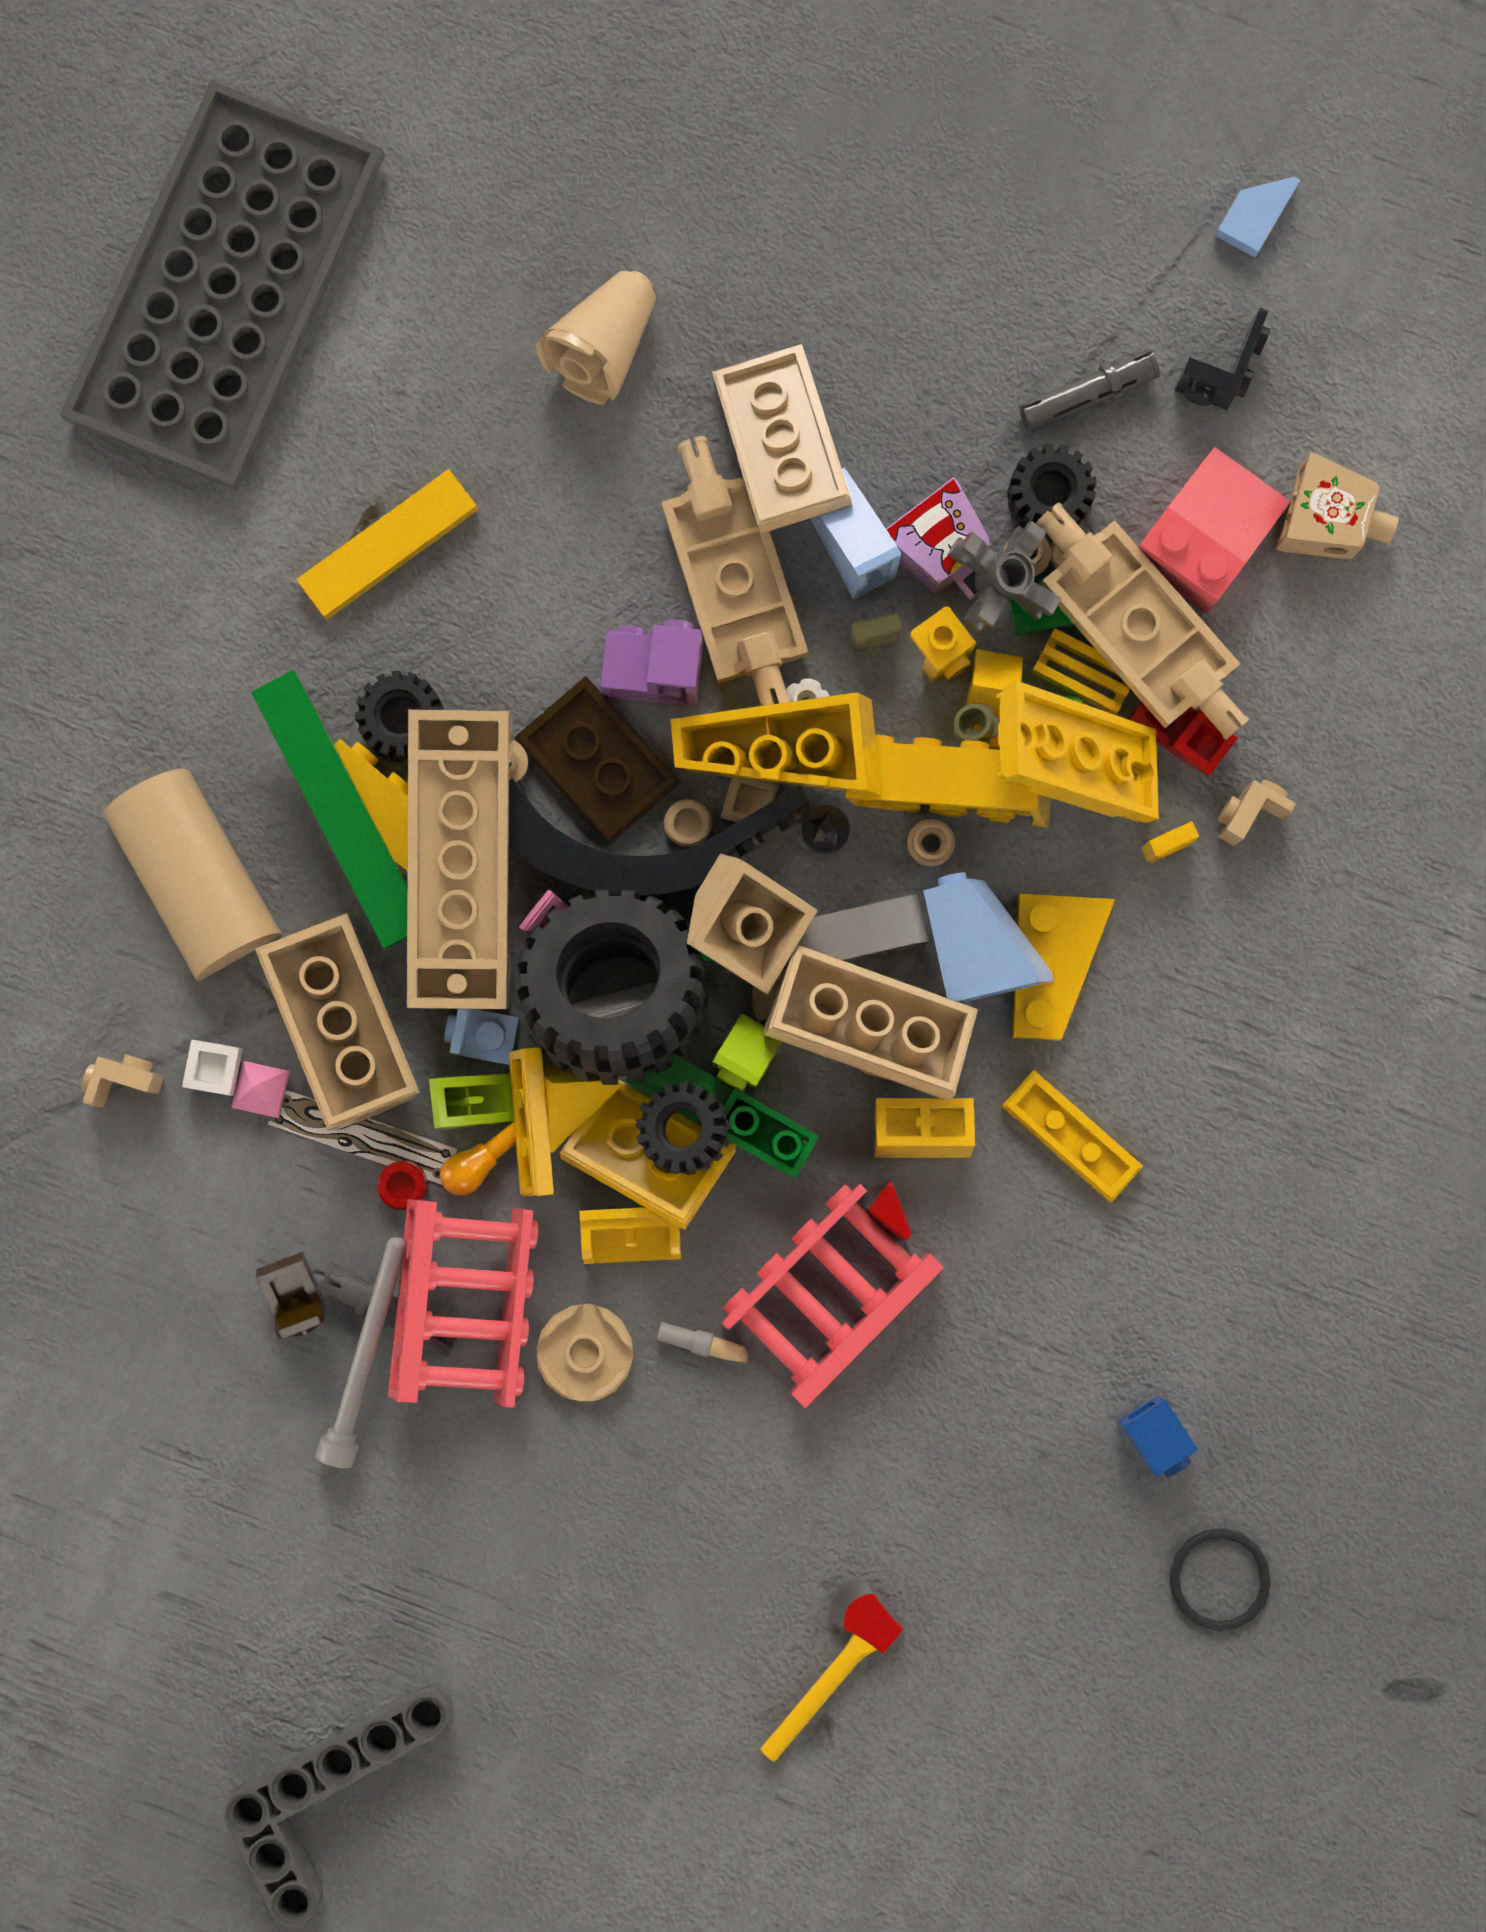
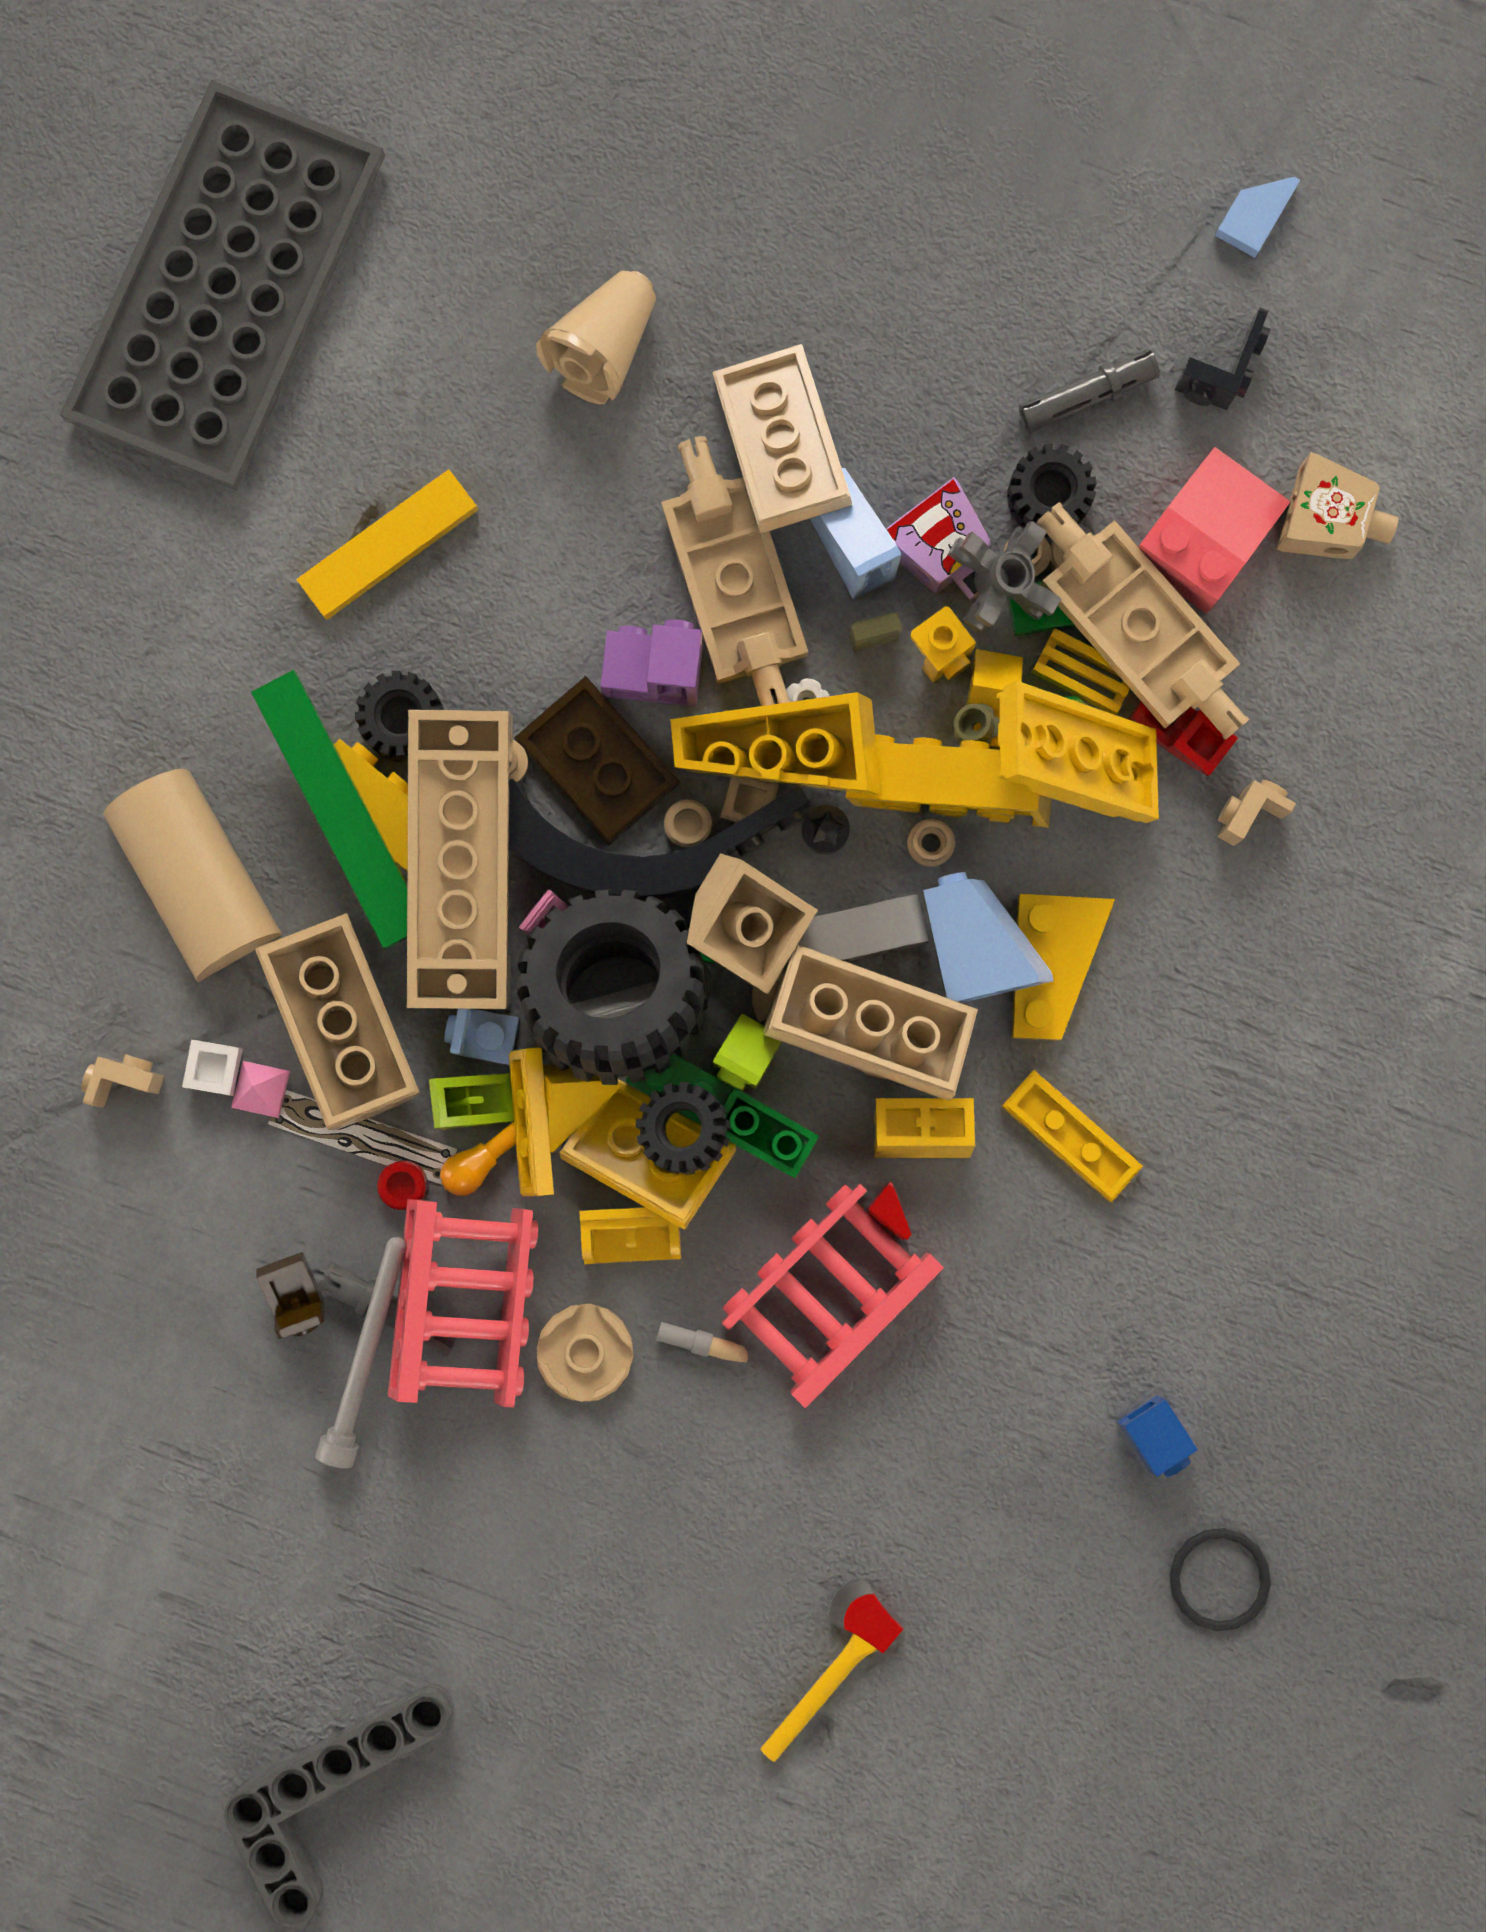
(1170, 842): yellow tile -> none

